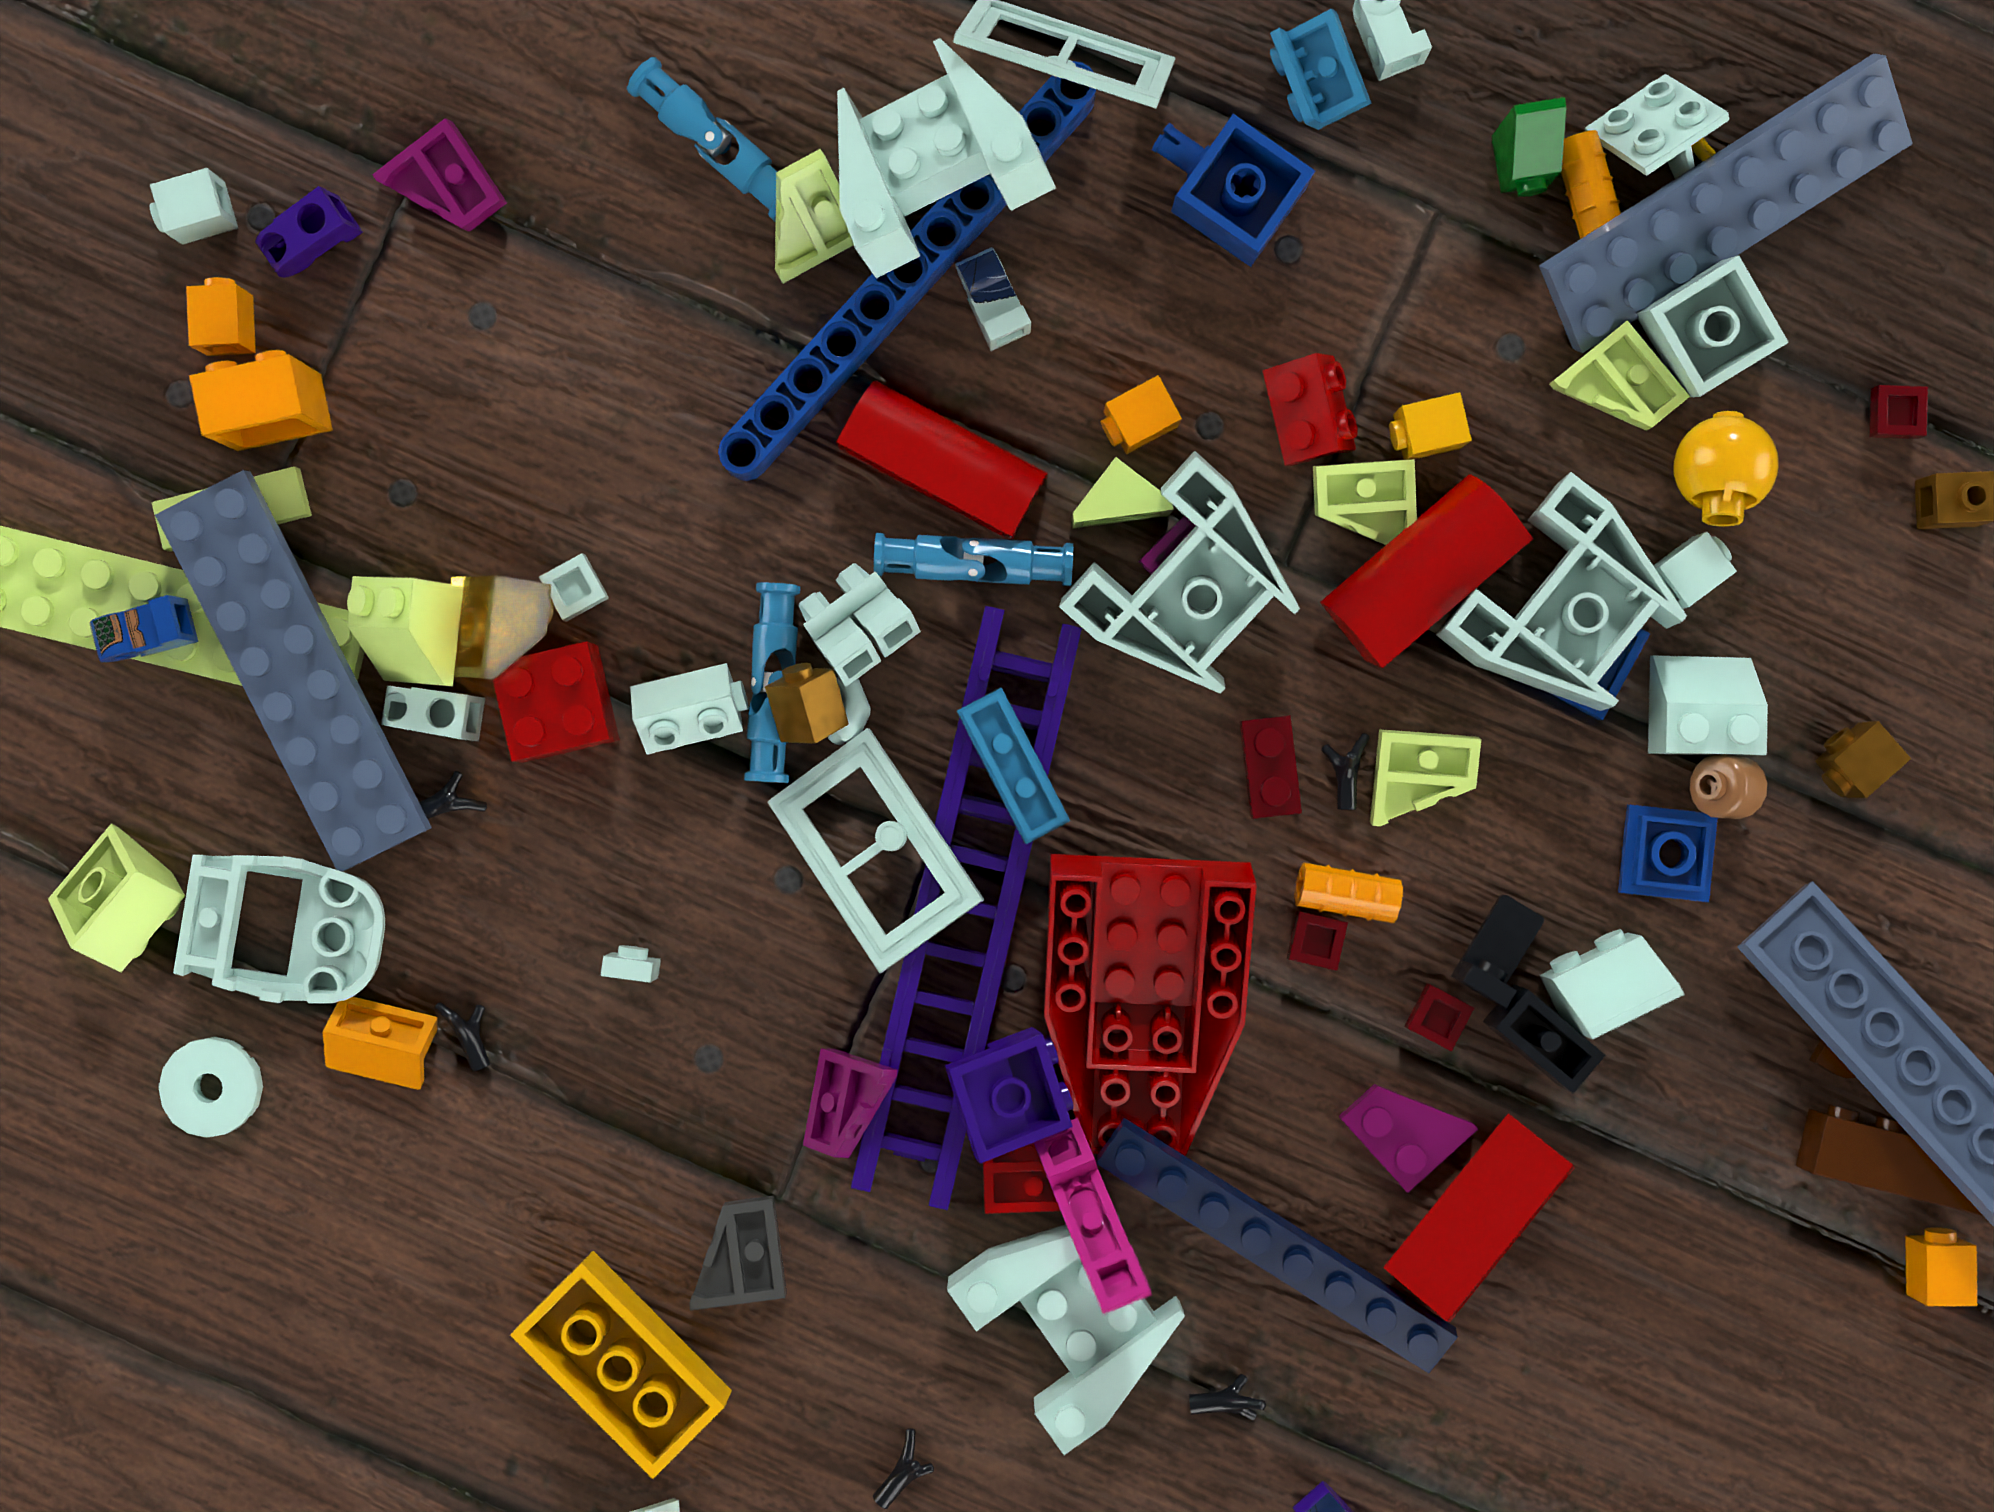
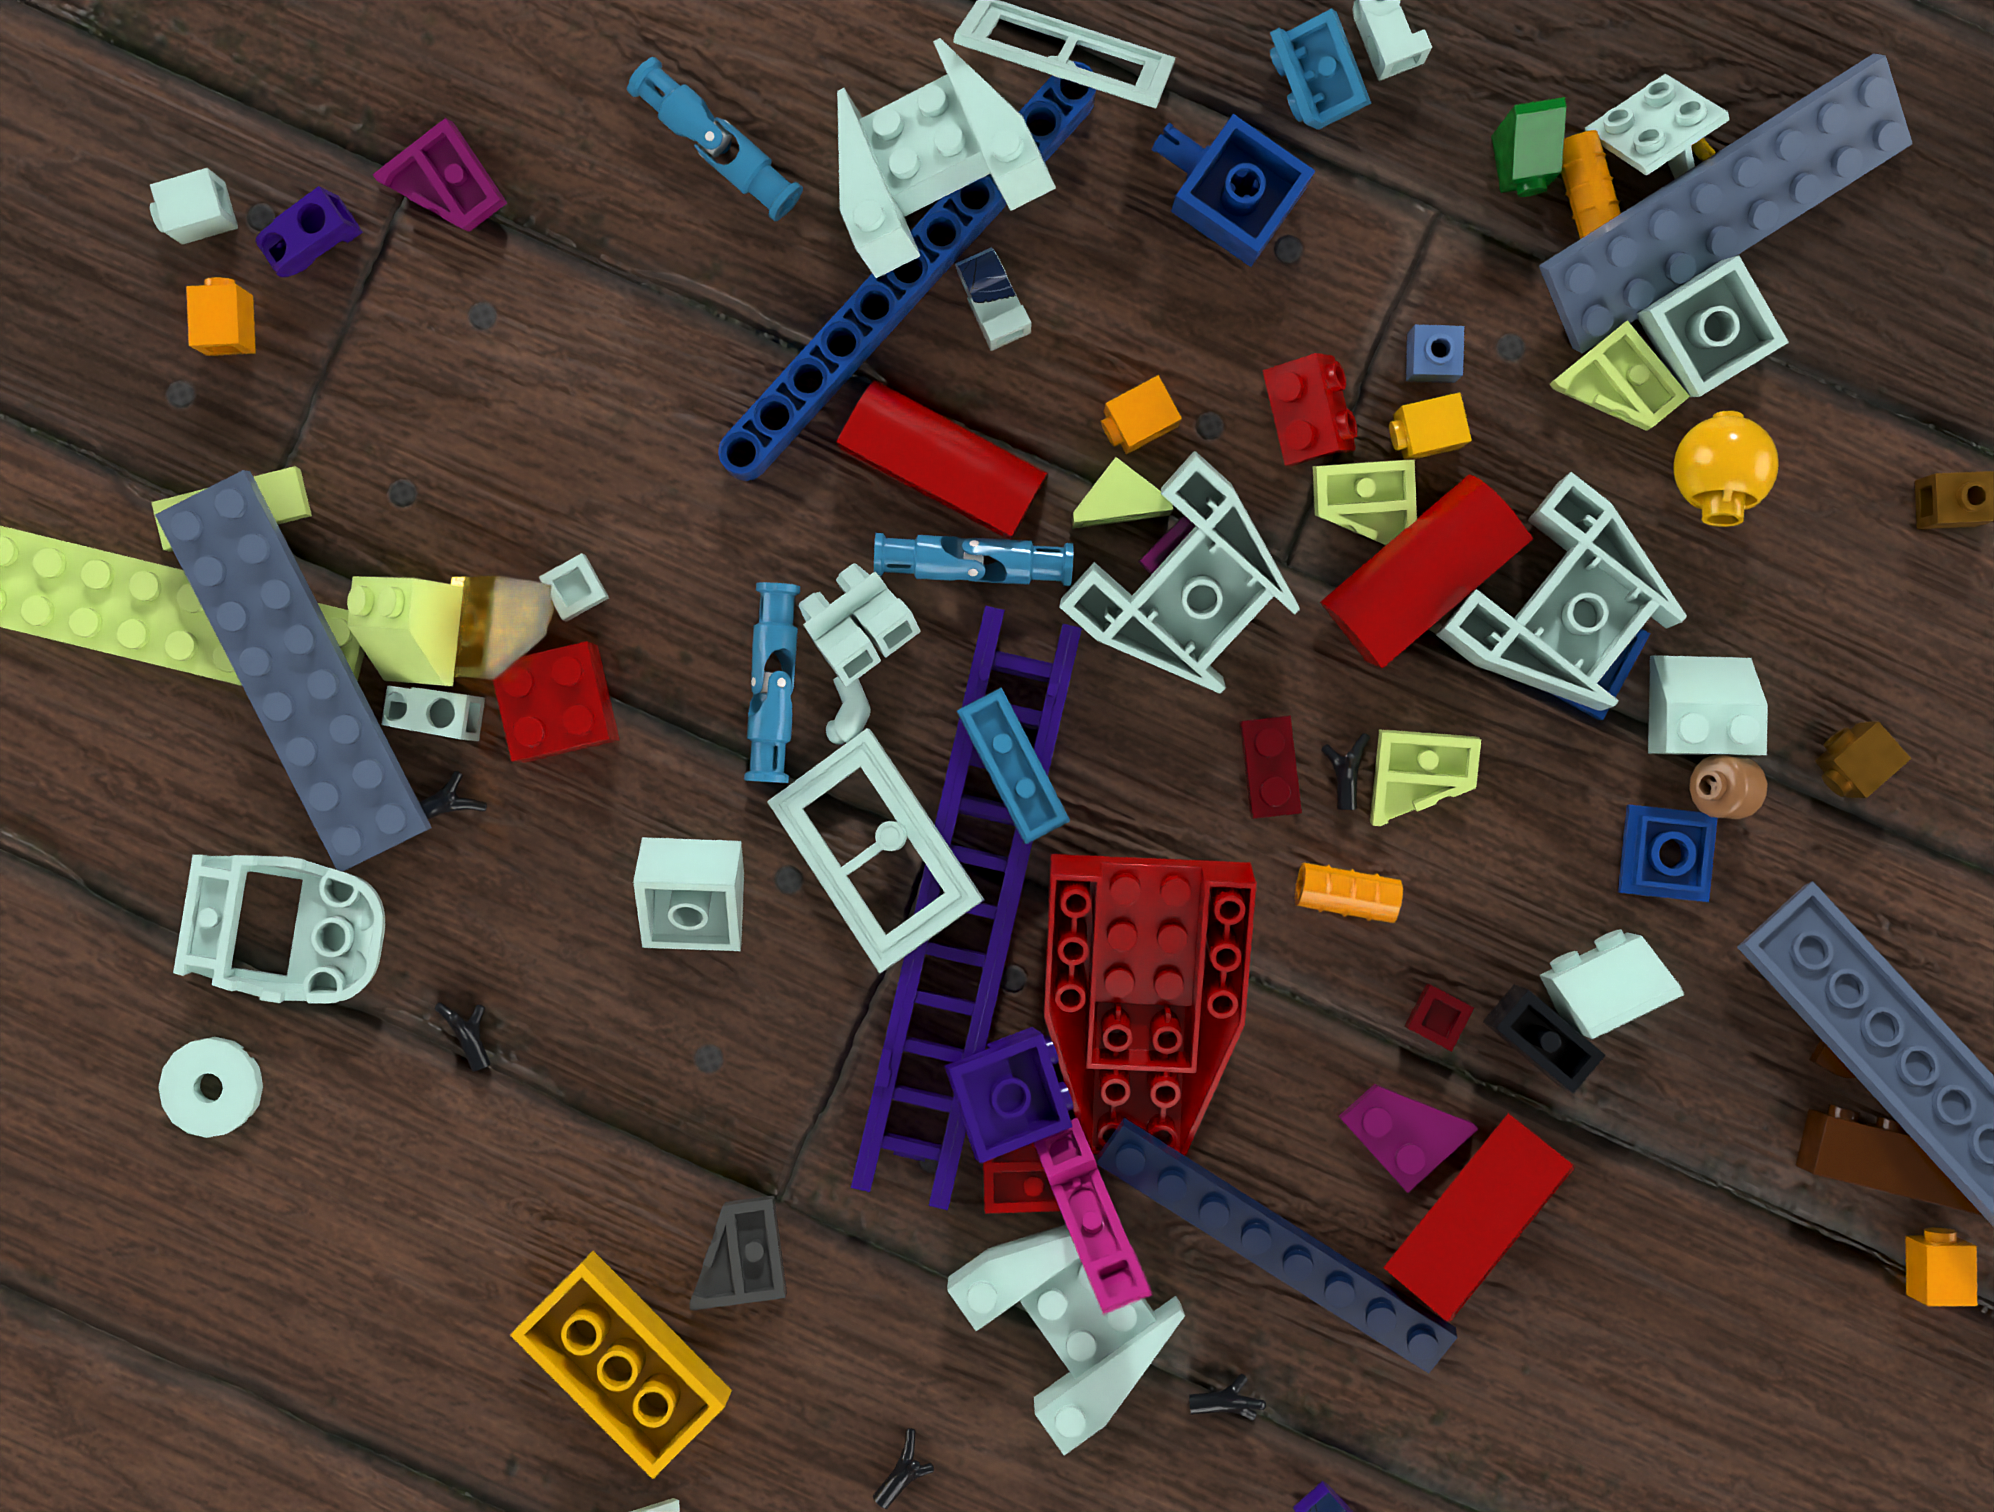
(115, 900): yellowish green slope -> none
(144, 629): blue leg -> none
(260, 401): light orange piece -> none
(378, 1041): light orange panel -> none
(631, 964): light aqua plate -> none
(688, 708): light aqua brick -> none
(690, 893): none -> light aqua slope
(806, 704): pearl gold brick -> none
(807, 216): yellowish green wing -> none
(844, 1101): magenta wing -> none
(1317, 940): dark red plate -> none
(1423, 364): none -> medium blue plate
(1498, 950): black bracket -> none
(1695, 568): light aqua brick -> none
(1898, 411): dark red plate -> none

